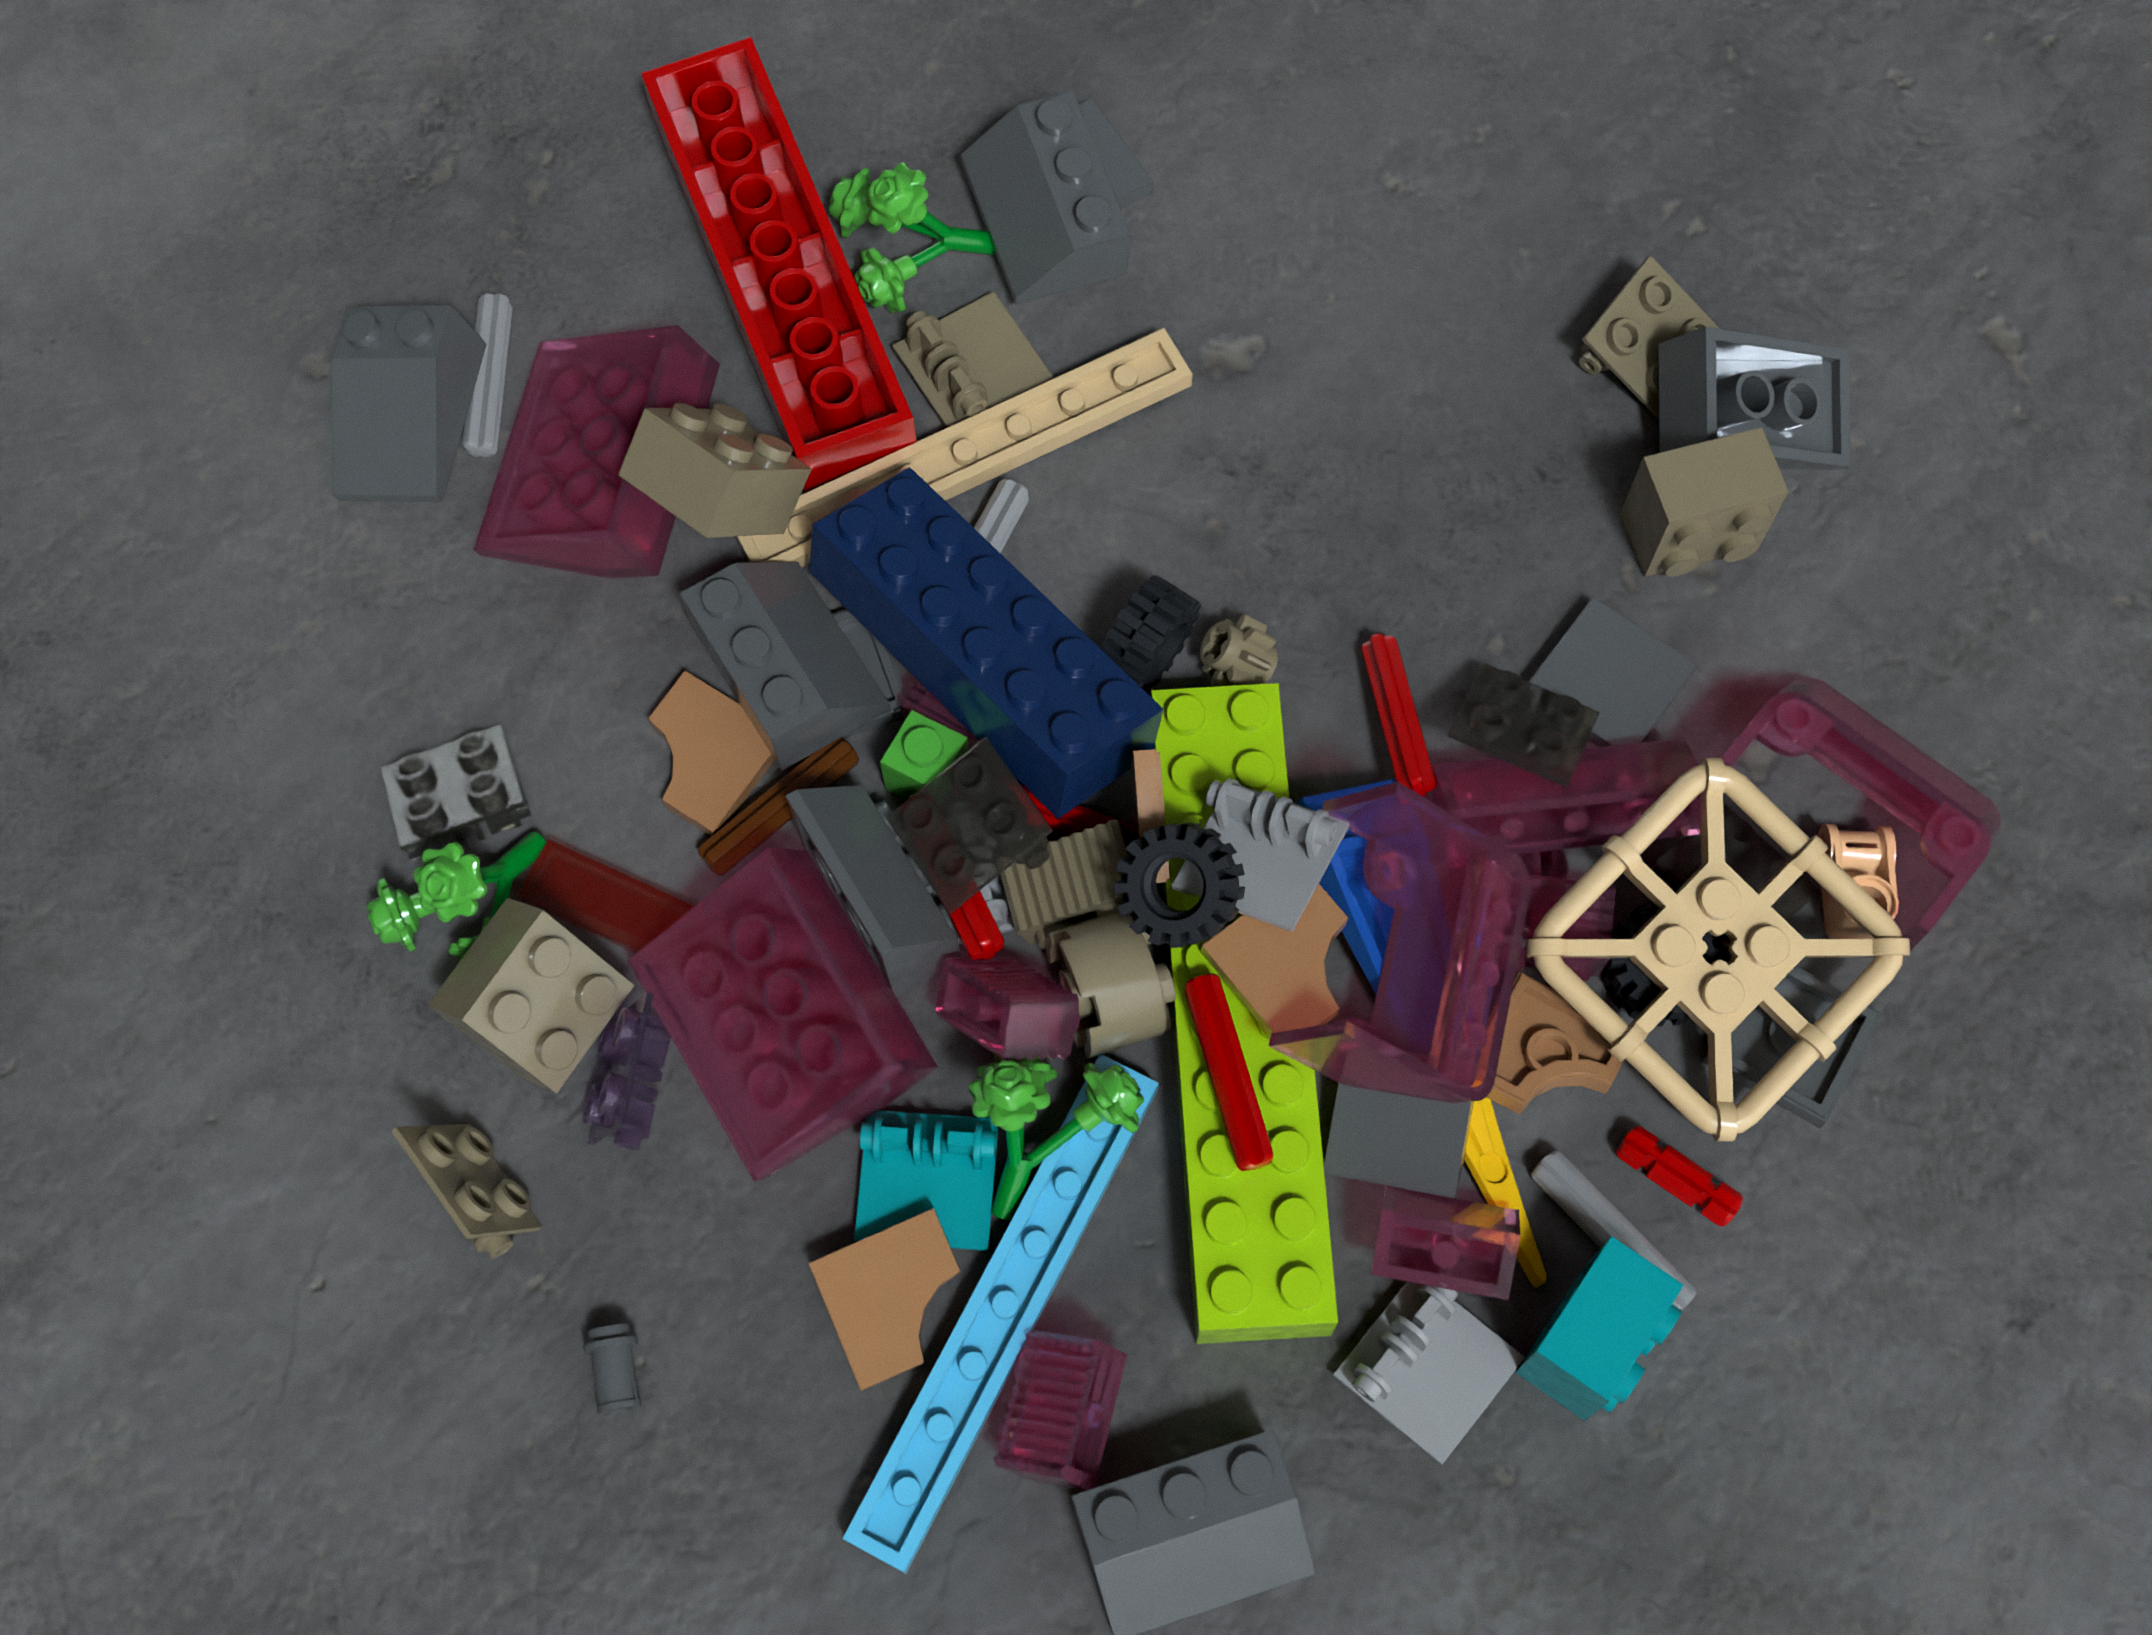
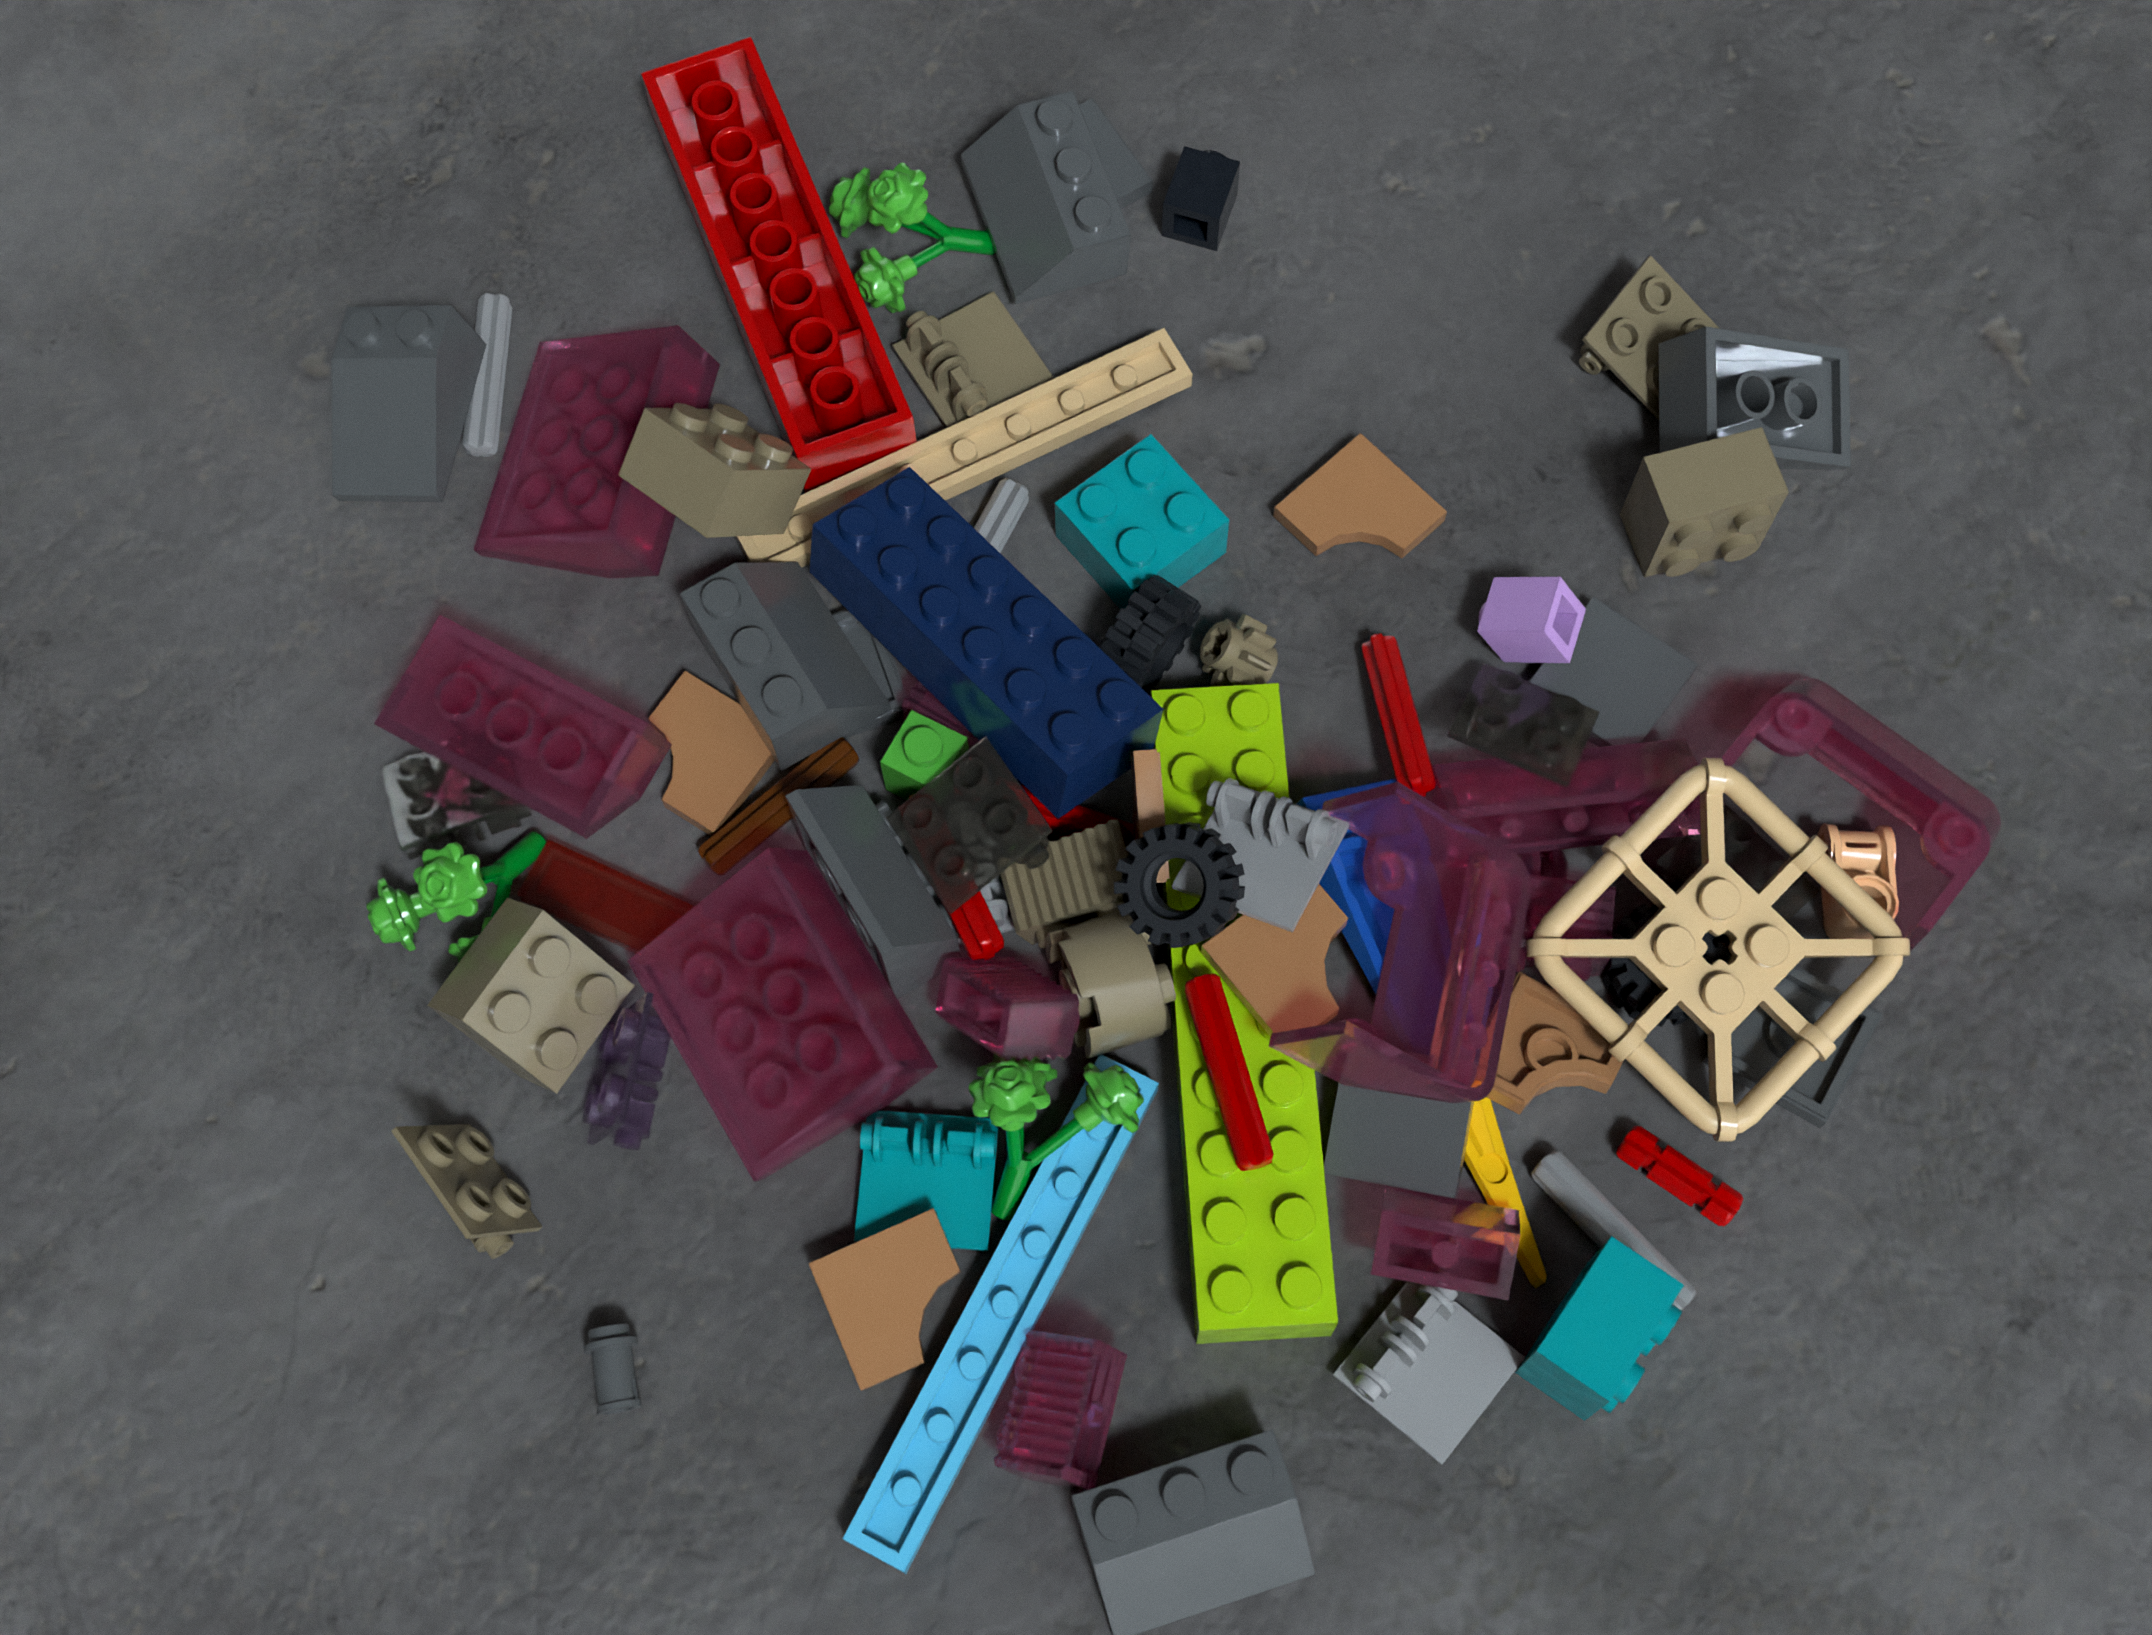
(522, 730): none -> clear pink slope
(1141, 522): none -> teal brick
(1200, 198): none -> black brick
(1361, 500): none -> medium nougat tile
(1531, 619): none -> lavender brick

